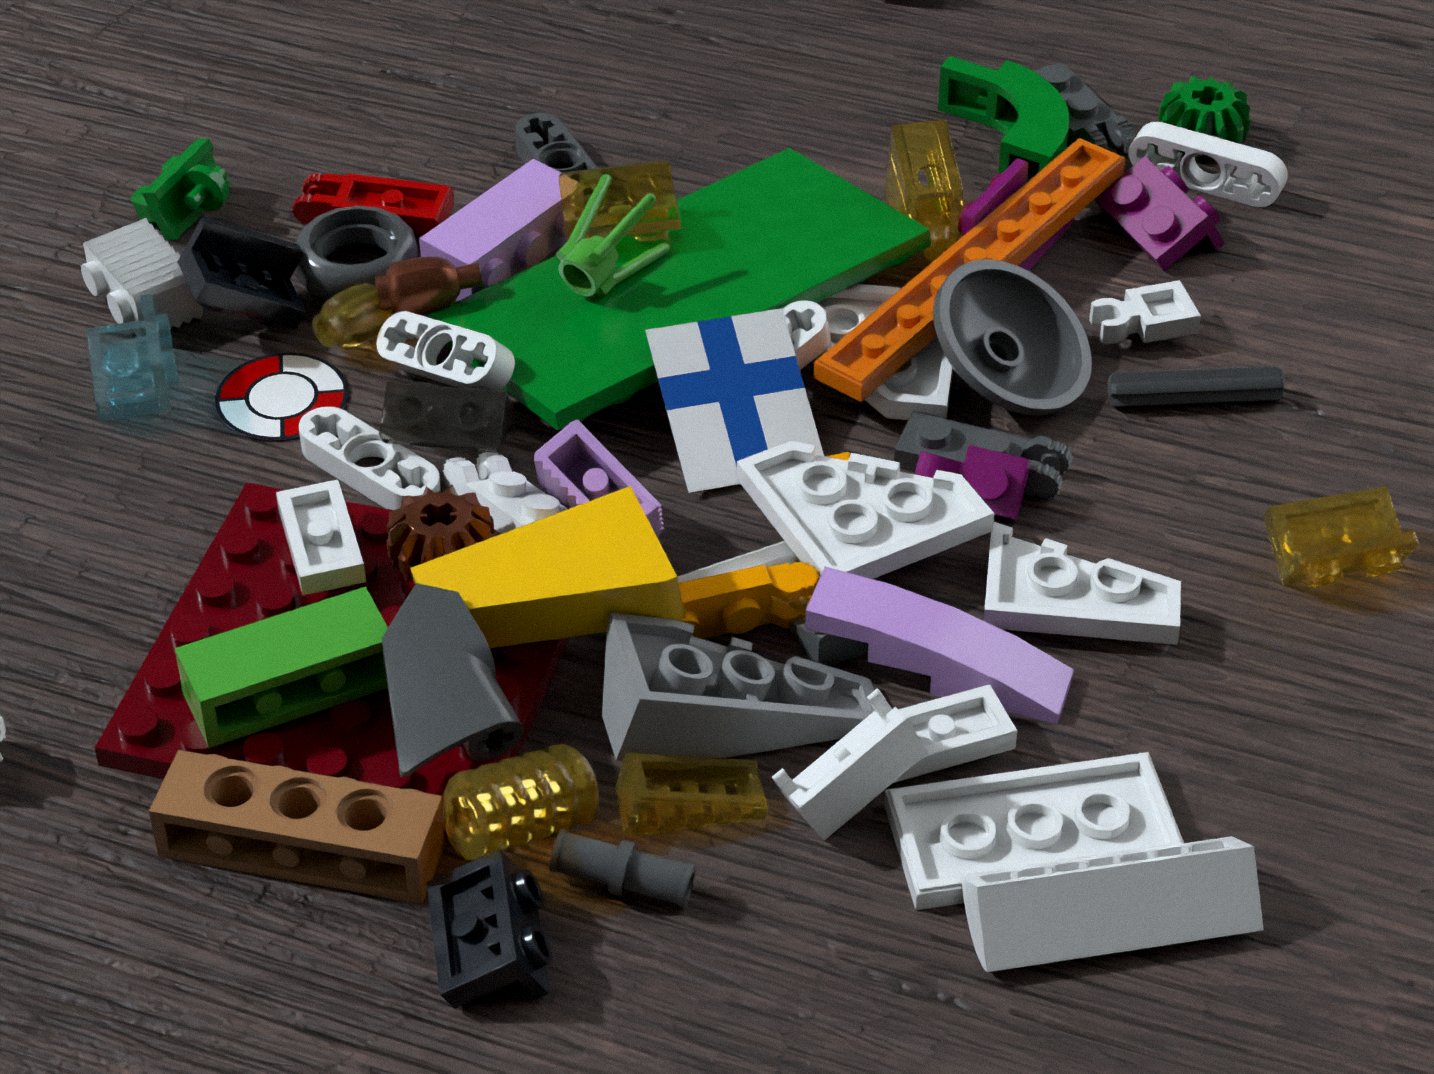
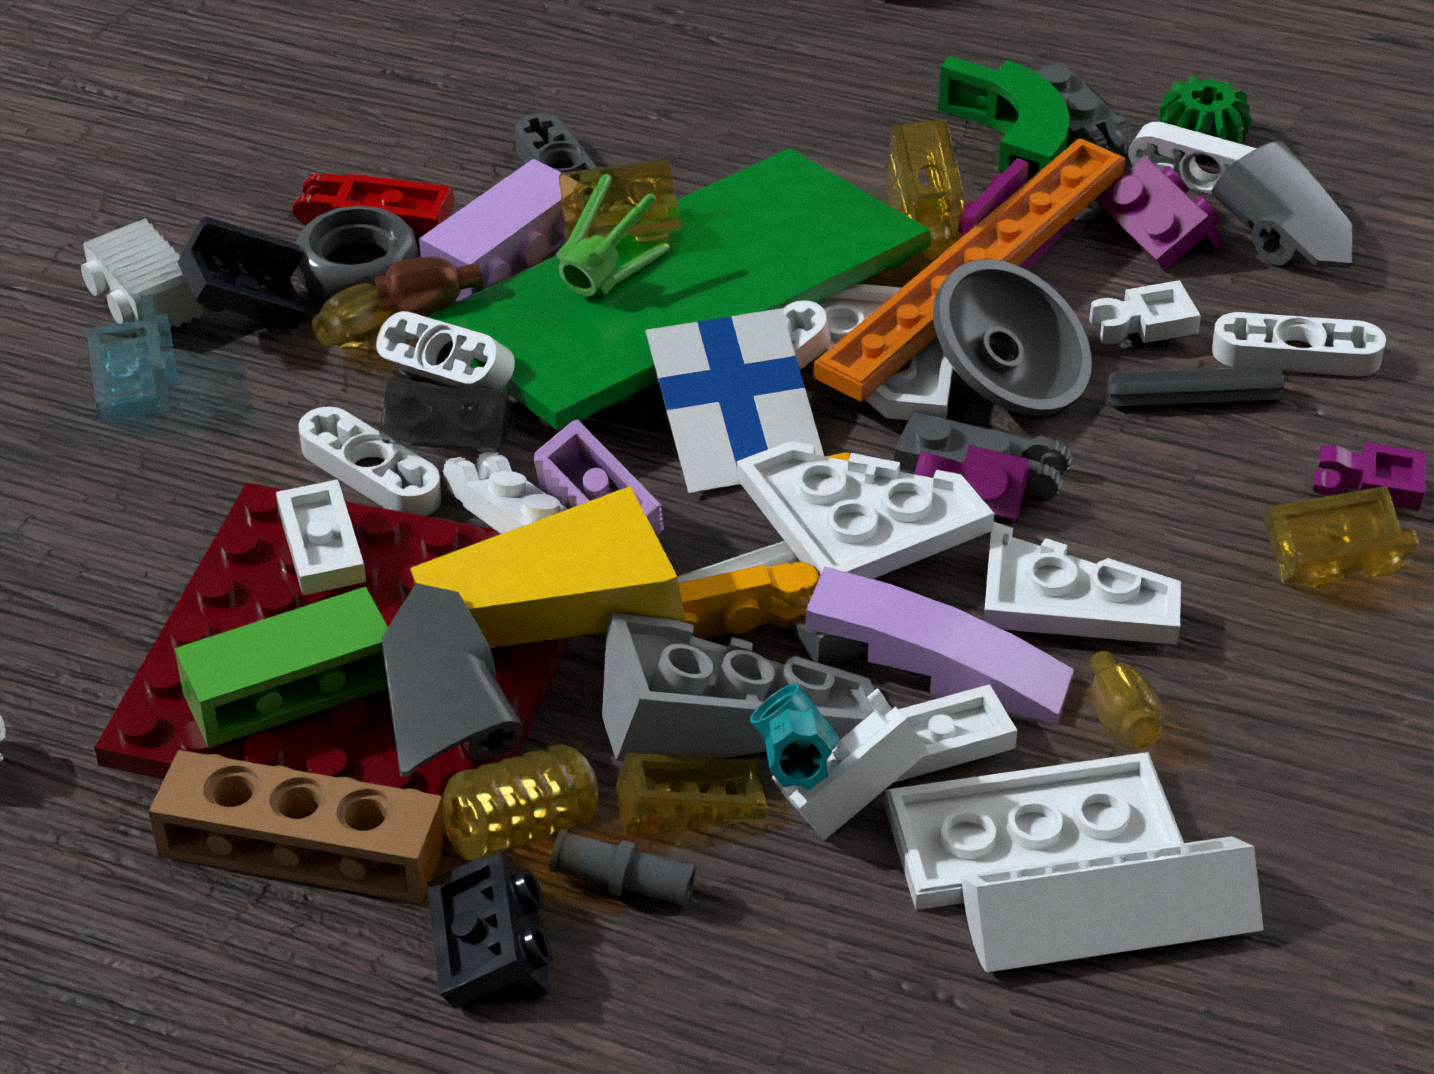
(183, 190): green hips -> none
(275, 391): sticker -> none
(435, 527): copper gear -> none
(795, 737): none -> teal piece
(1125, 702): none -> clear yellow plant
(1285, 208): none -> dark grey panel
(1354, 344): none -> white beam
(1375, 467): none -> magenta plate

